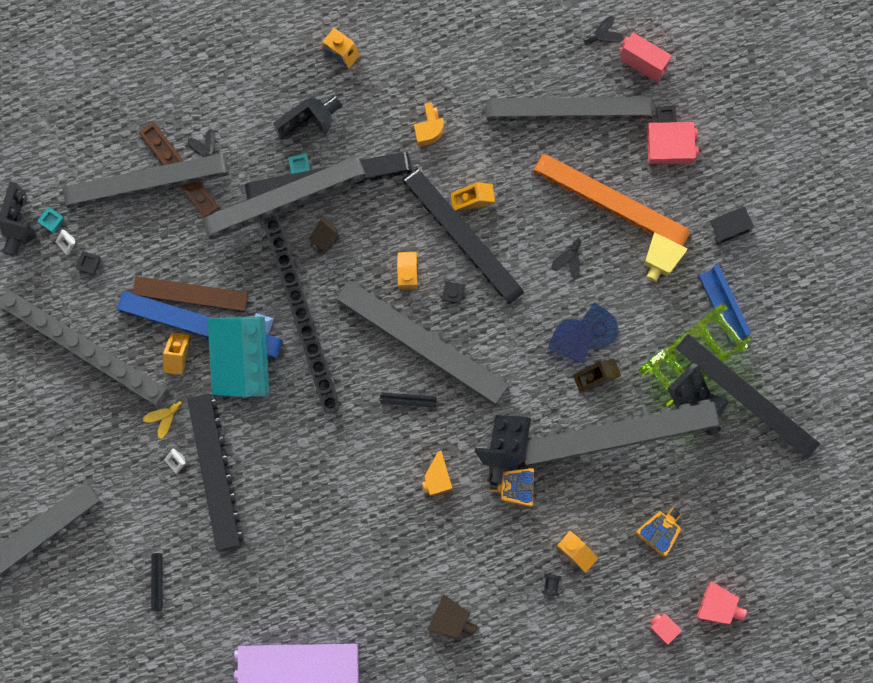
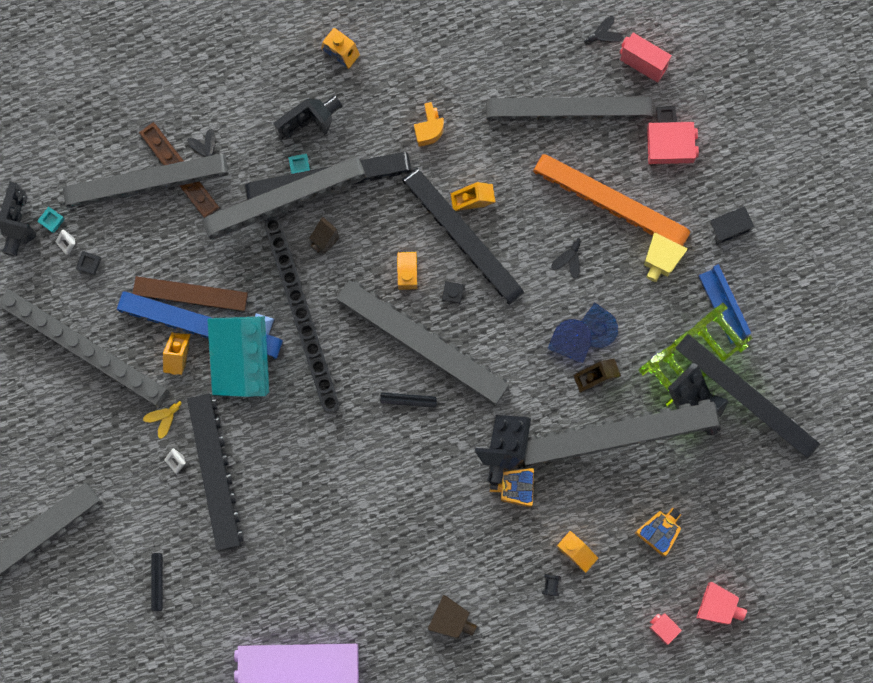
(437, 477): light orange slope -> none

